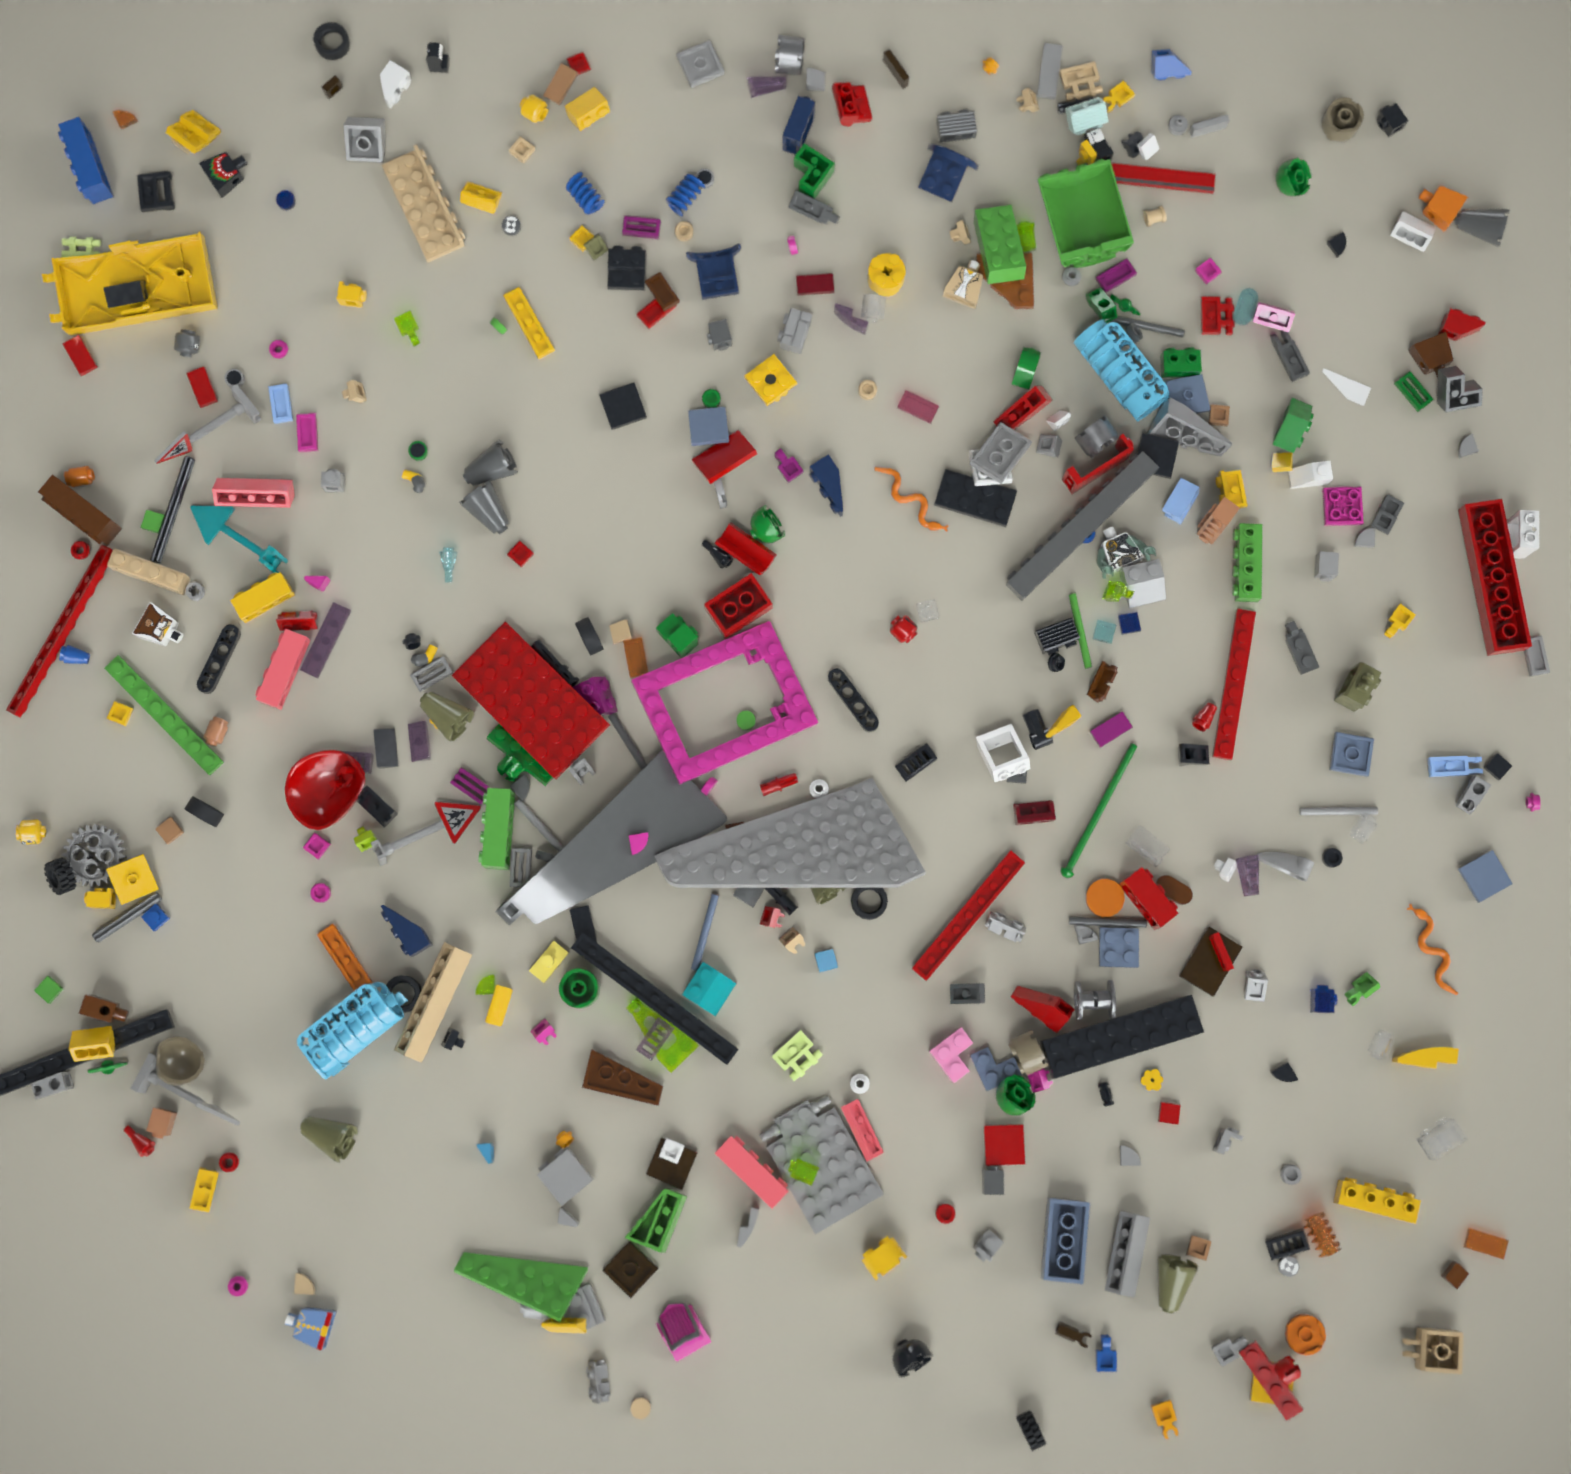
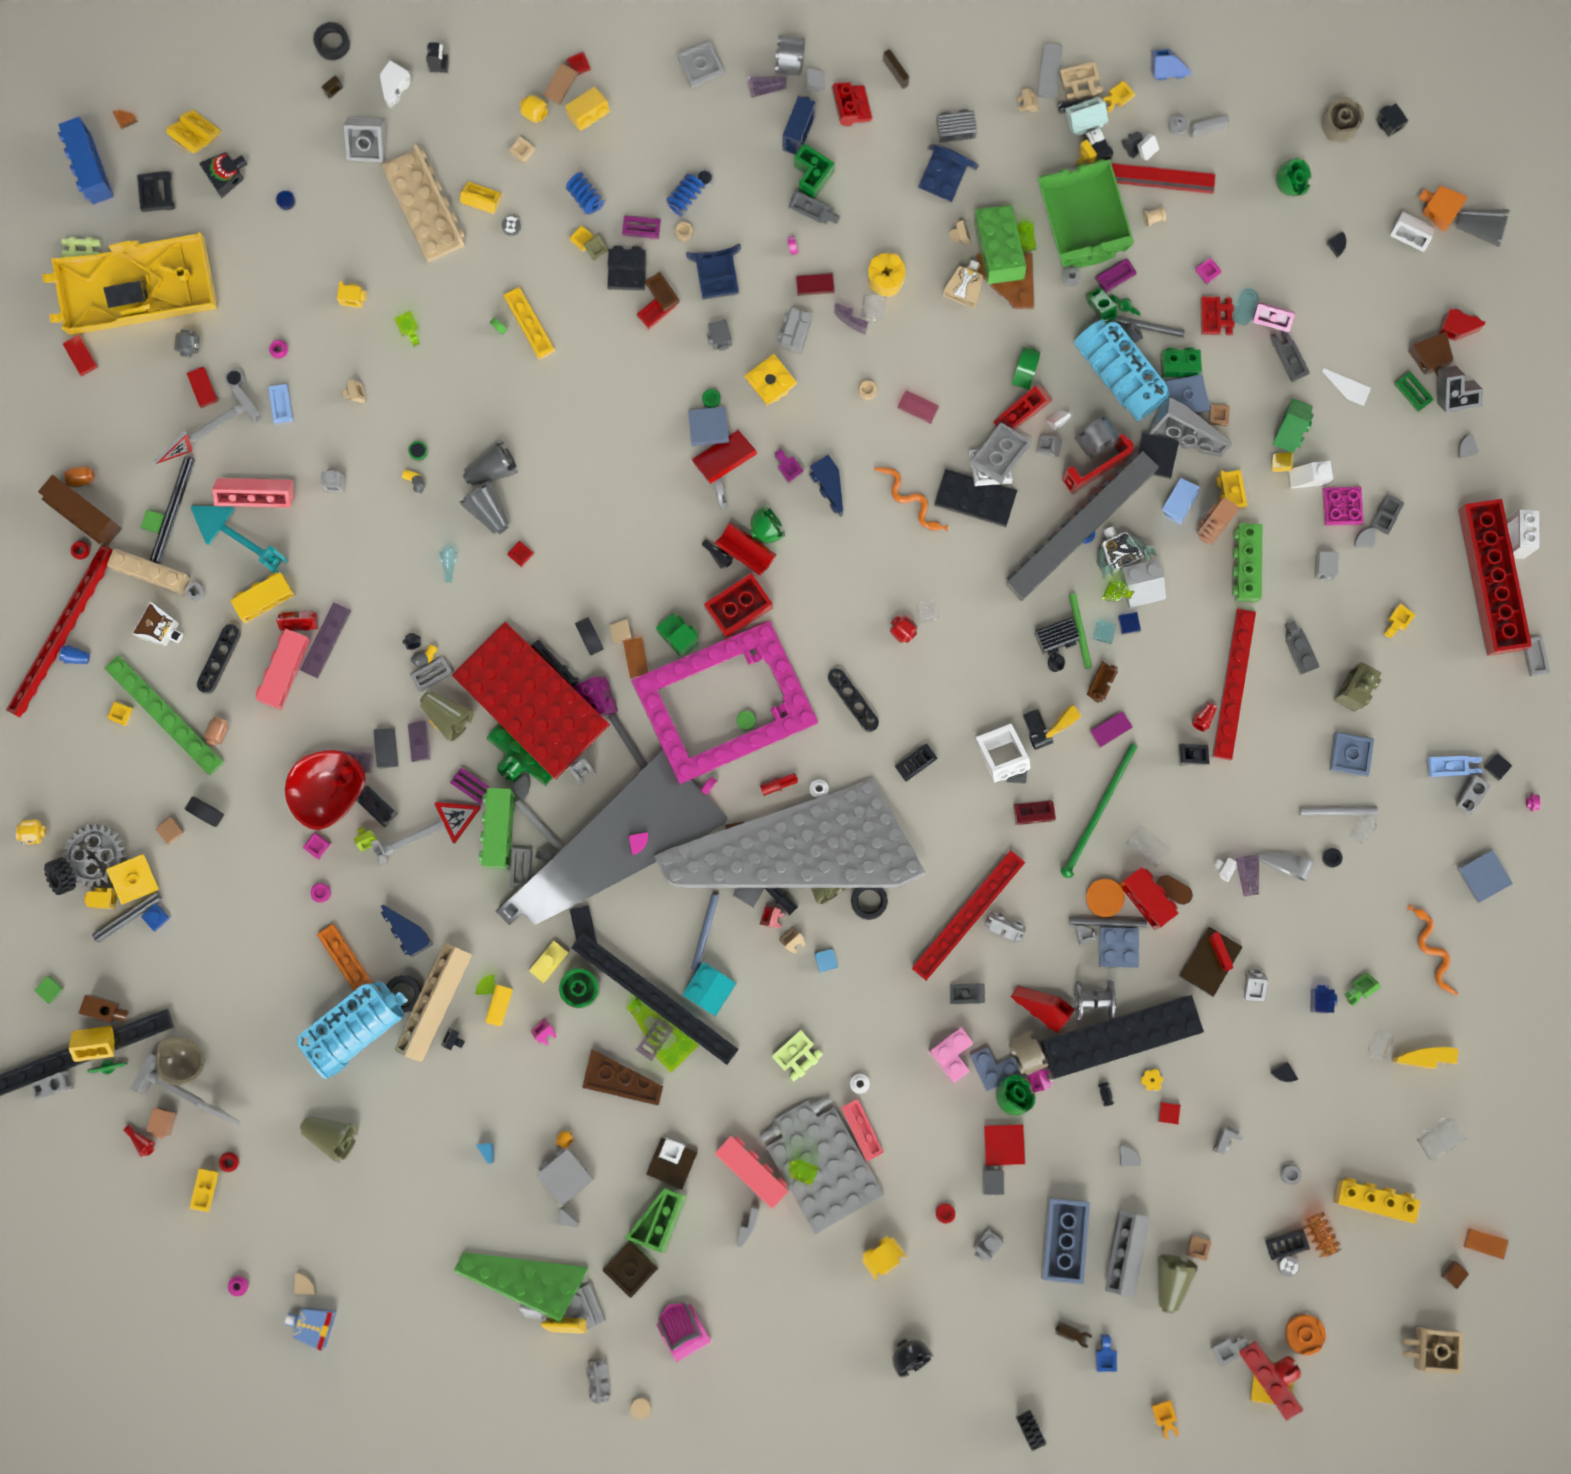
(307, 432): dark pink tile -> none
(318, 582): dark pink slope -> none
(623, 406): black tile -> none
(990, 65): light orange plate -> none

